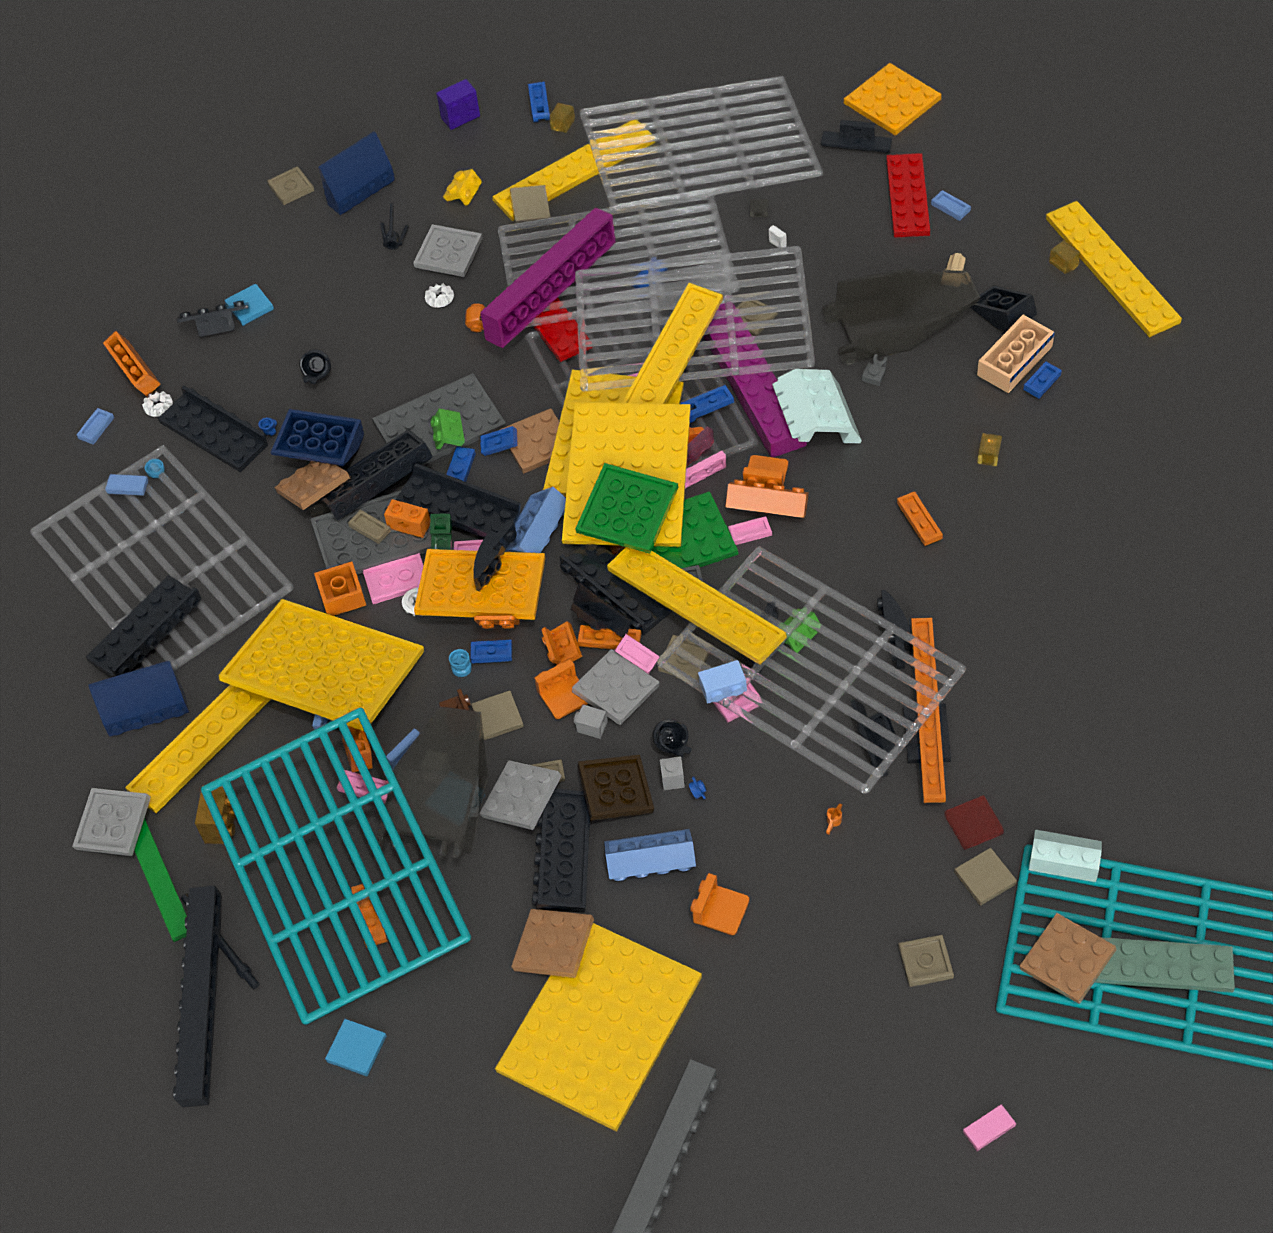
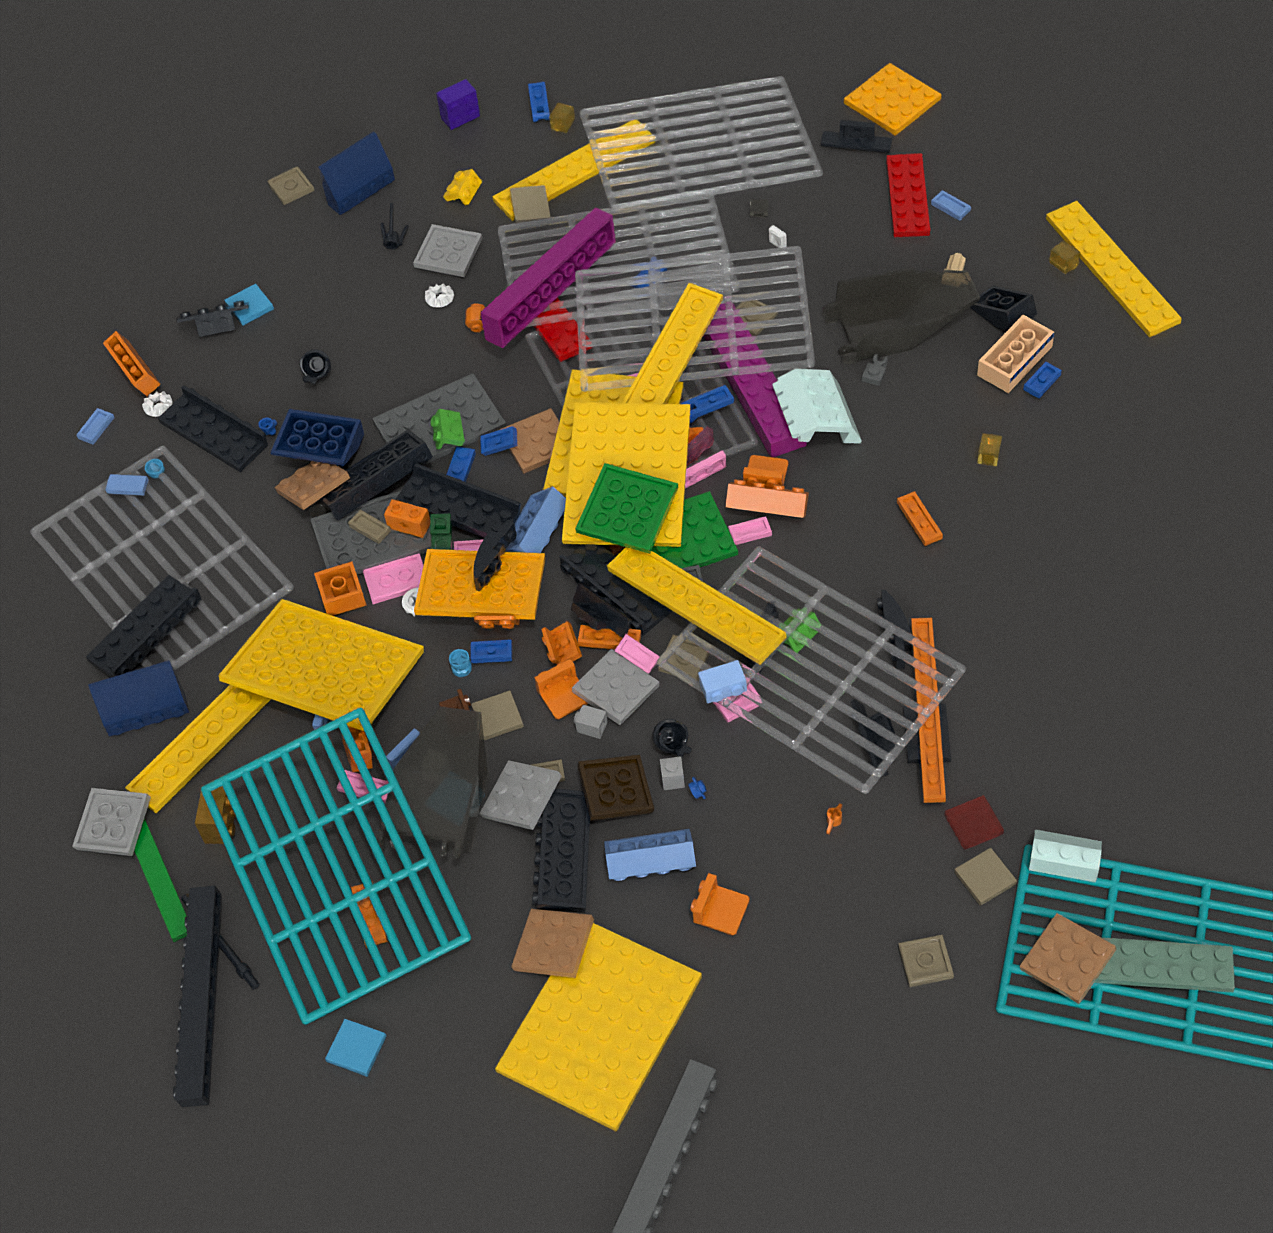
(989, 1127): bright pink tile -> none

